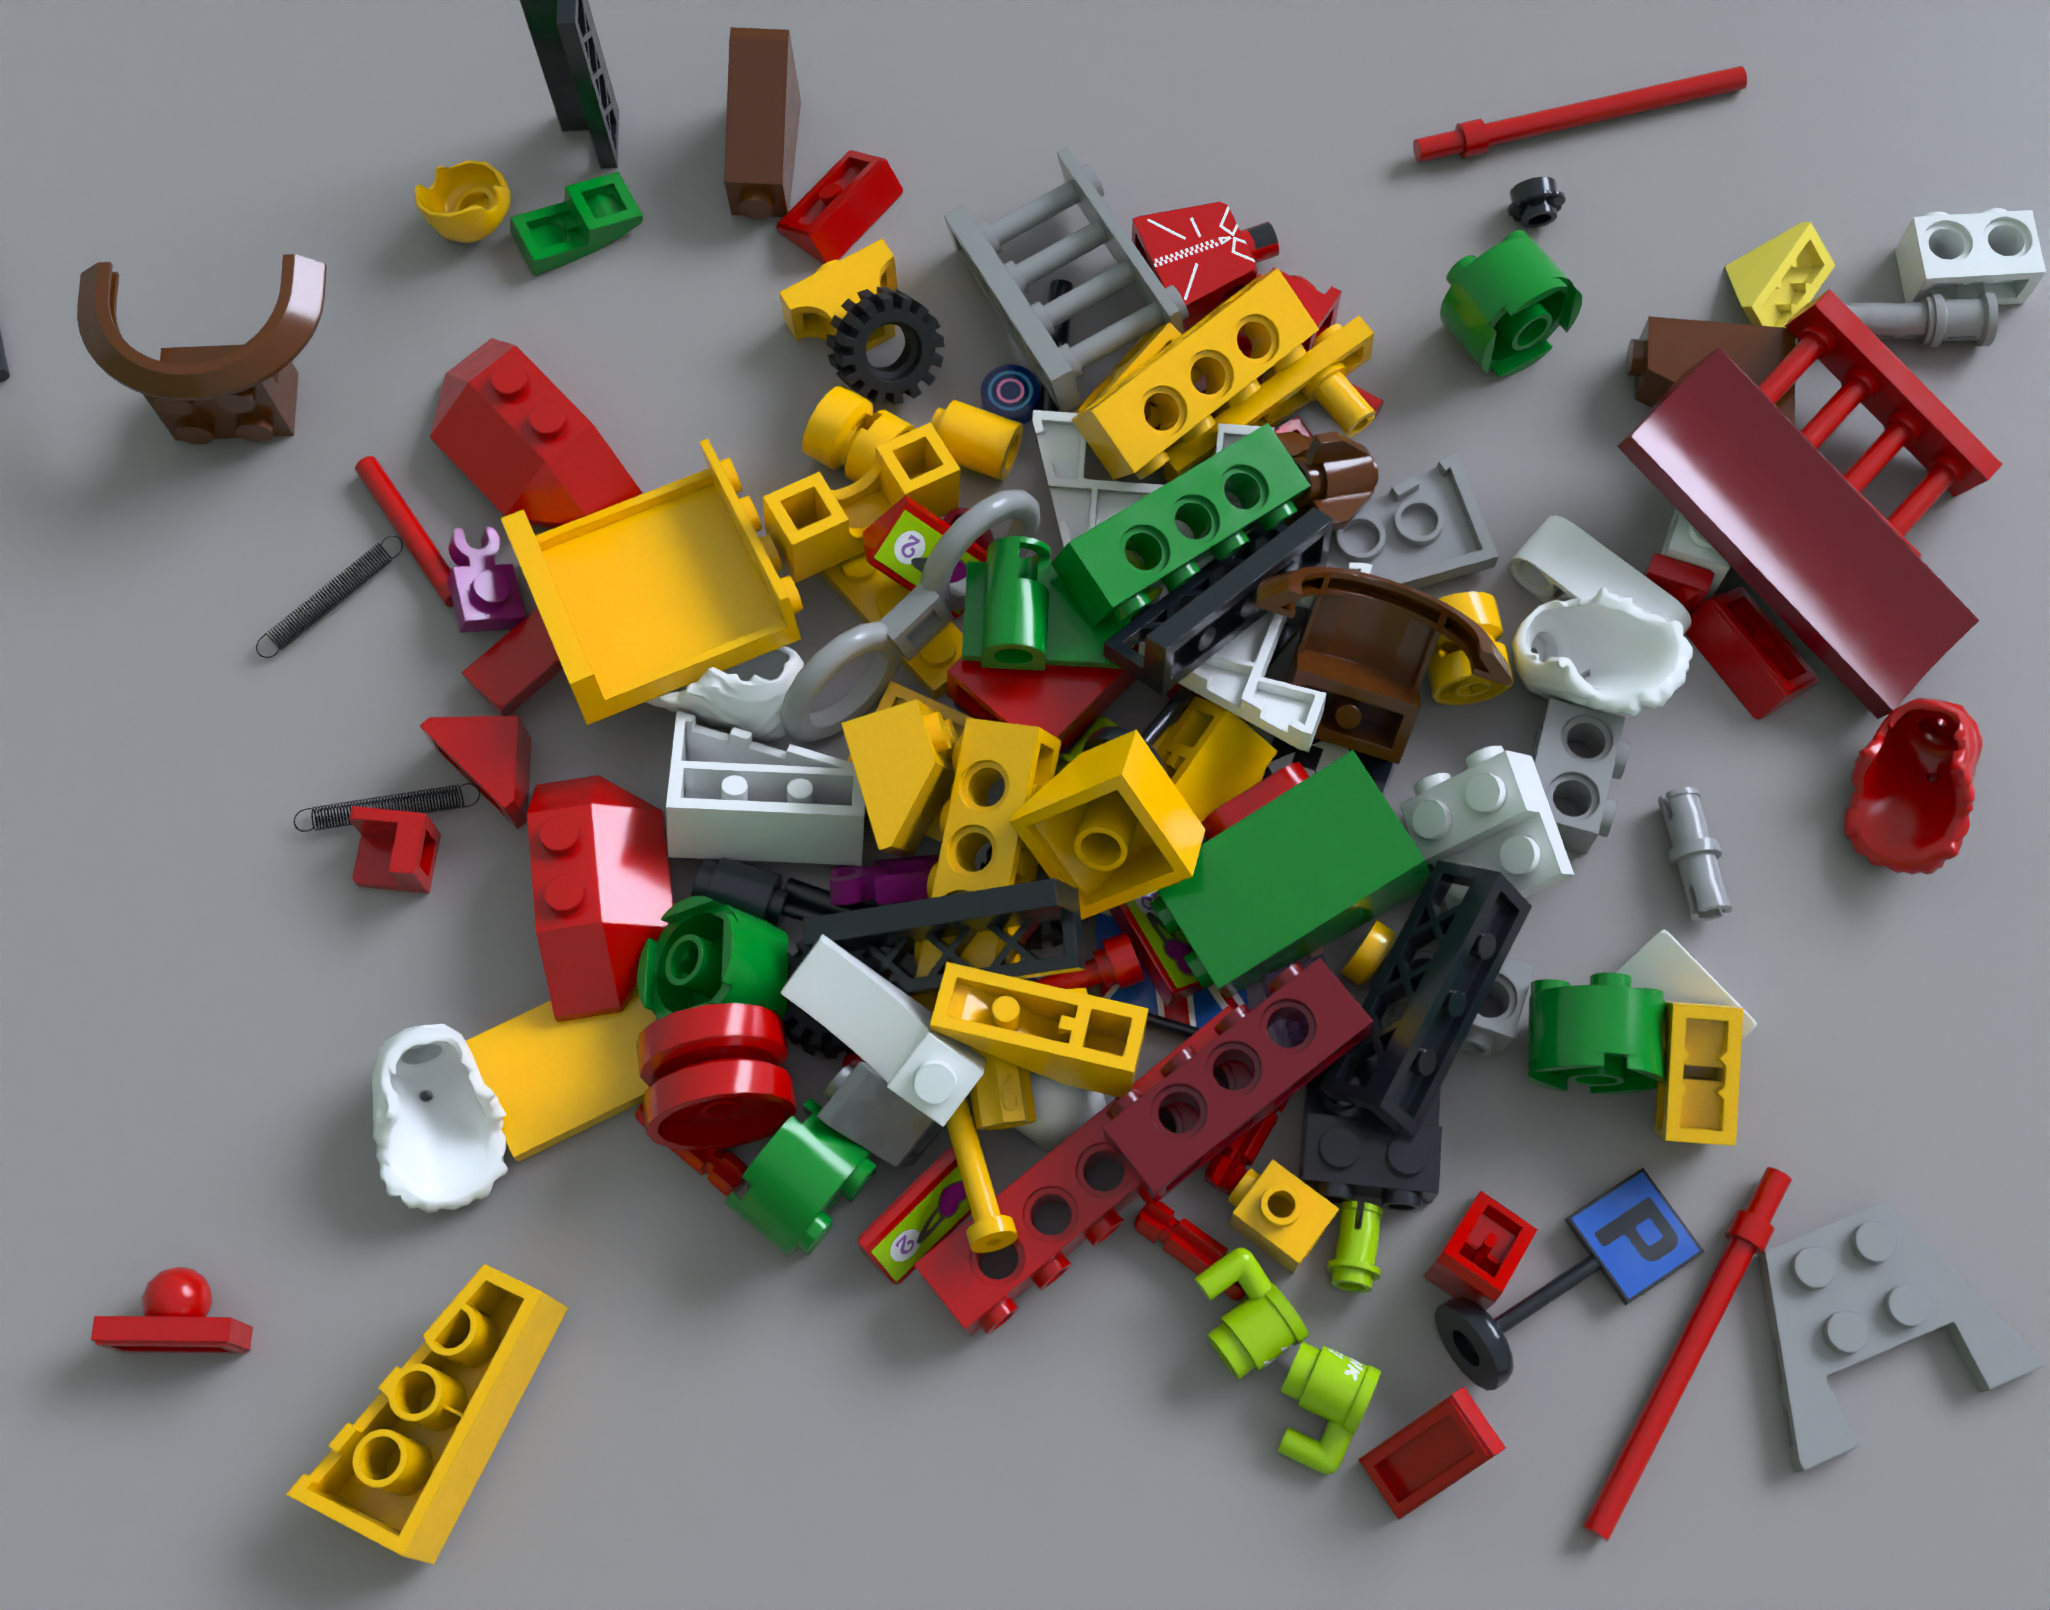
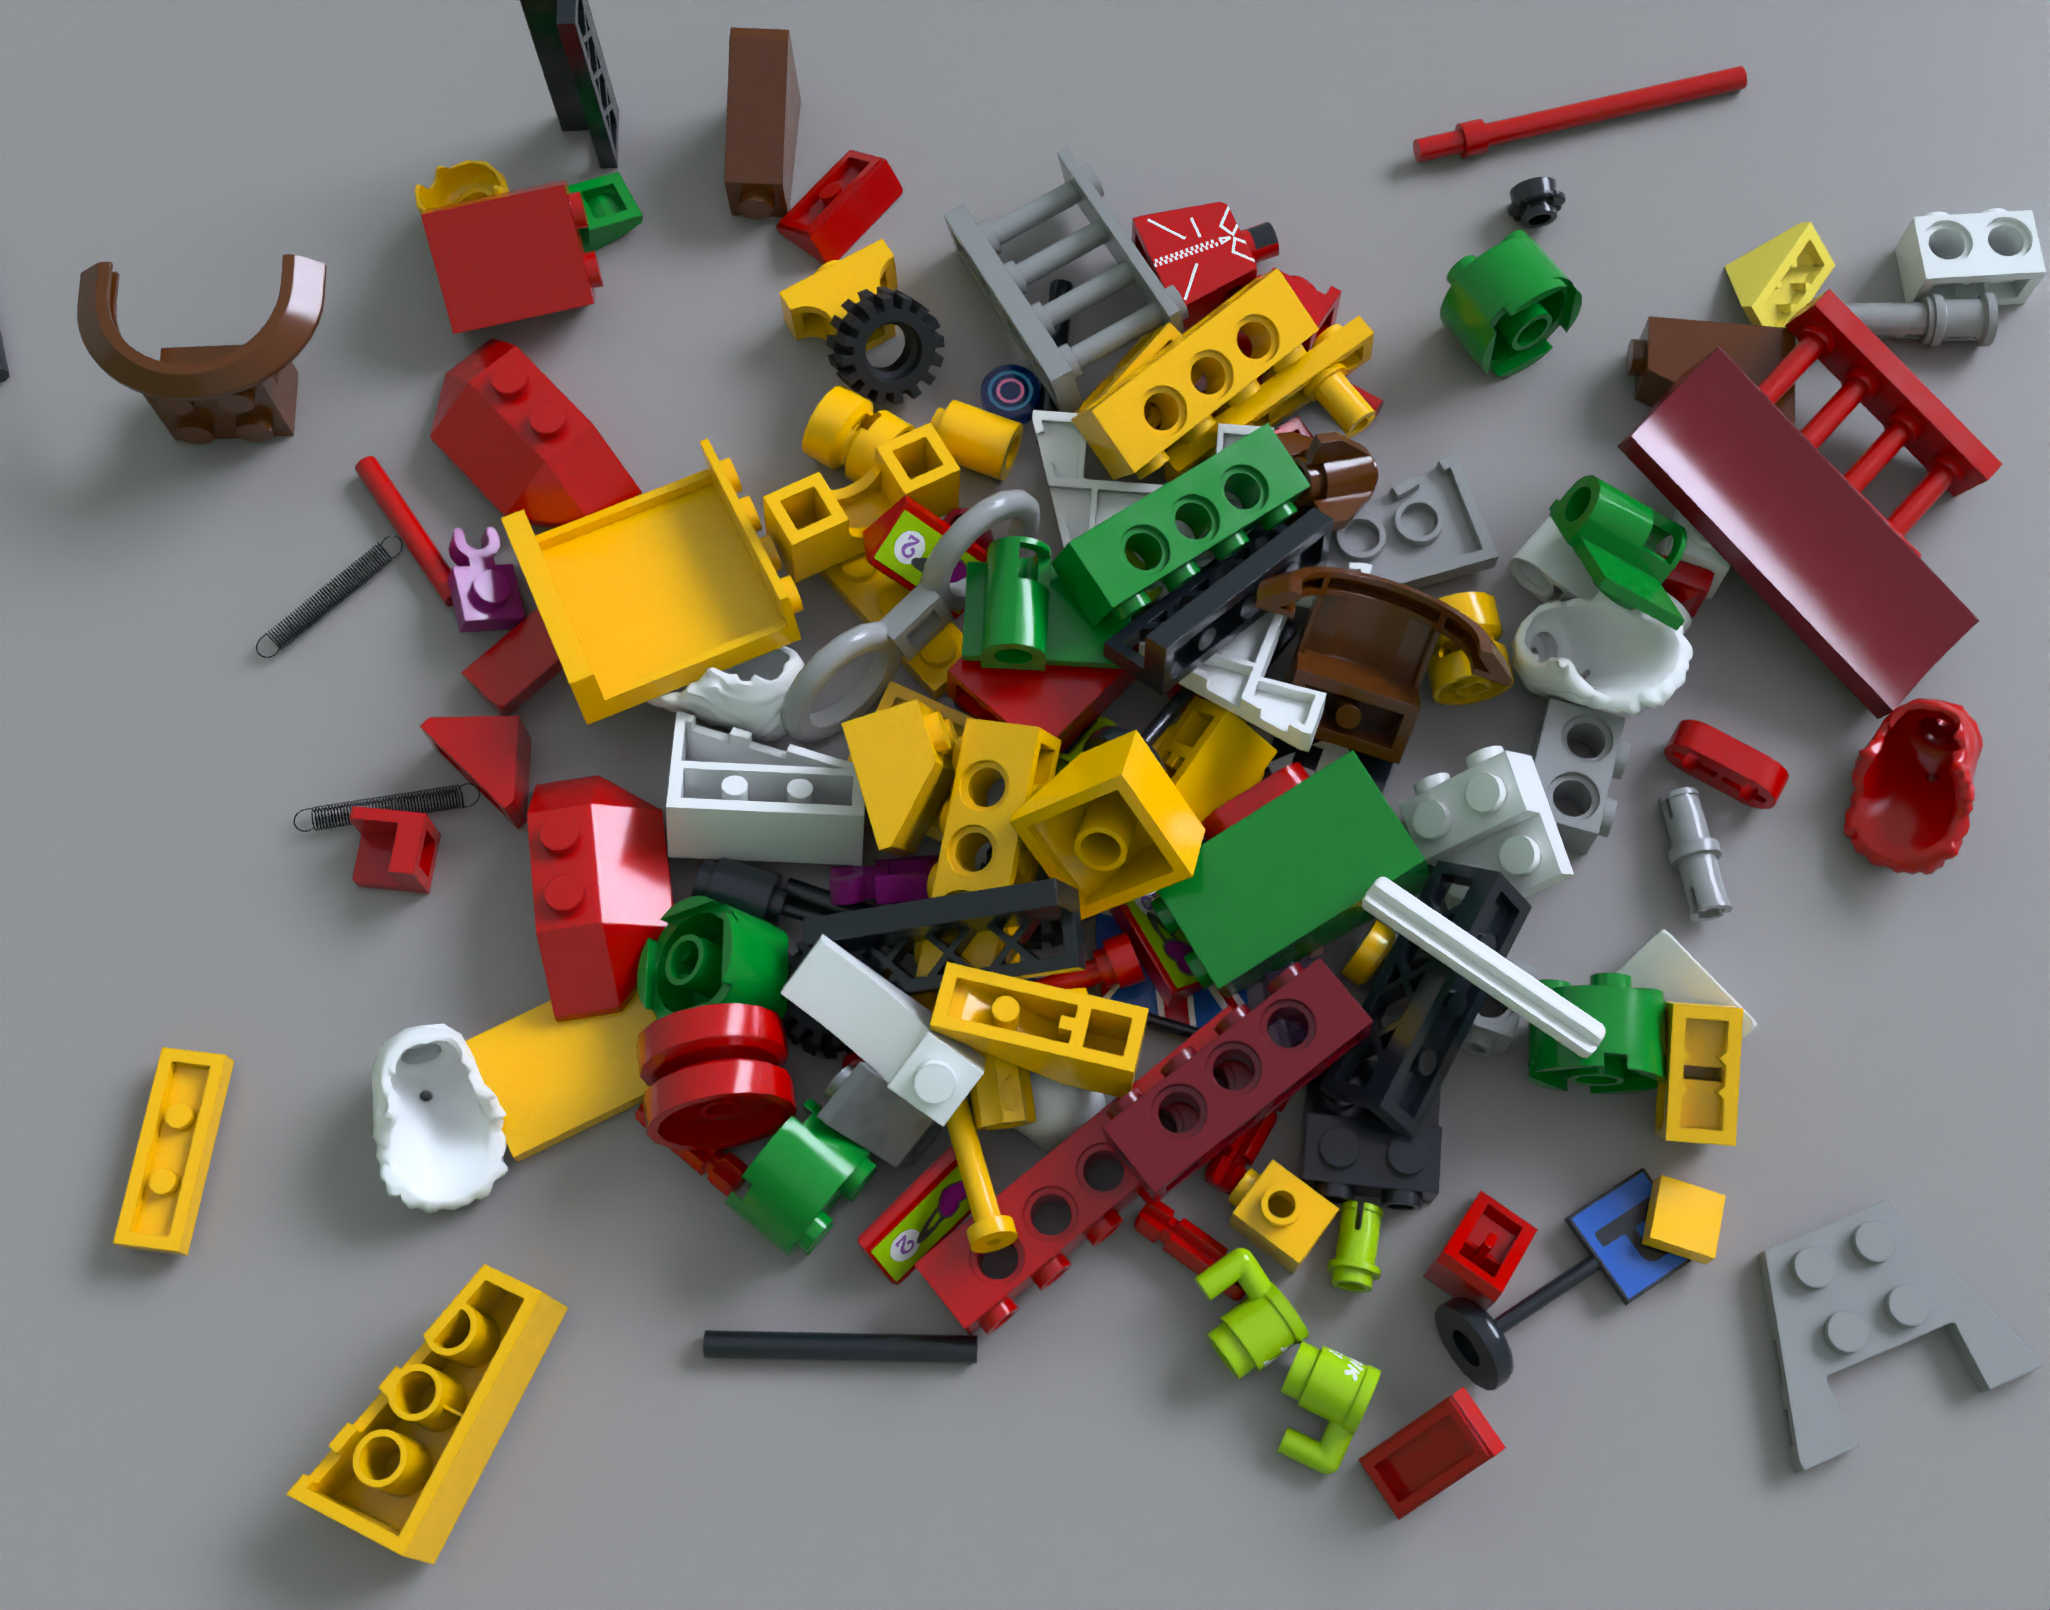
(174, 1151): none -> yellow plate
(174, 1320): red tile -> none
(512, 256): none -> red brick
(840, 1346): none -> black piece
(1483, 967): none -> white axle
(1617, 546): none -> green piece
(1683, 1219): none -> yellow tile
(1726, 764): none -> red beam
(1747, 1236): red bar -> none
(1749, 652): red slope -> none

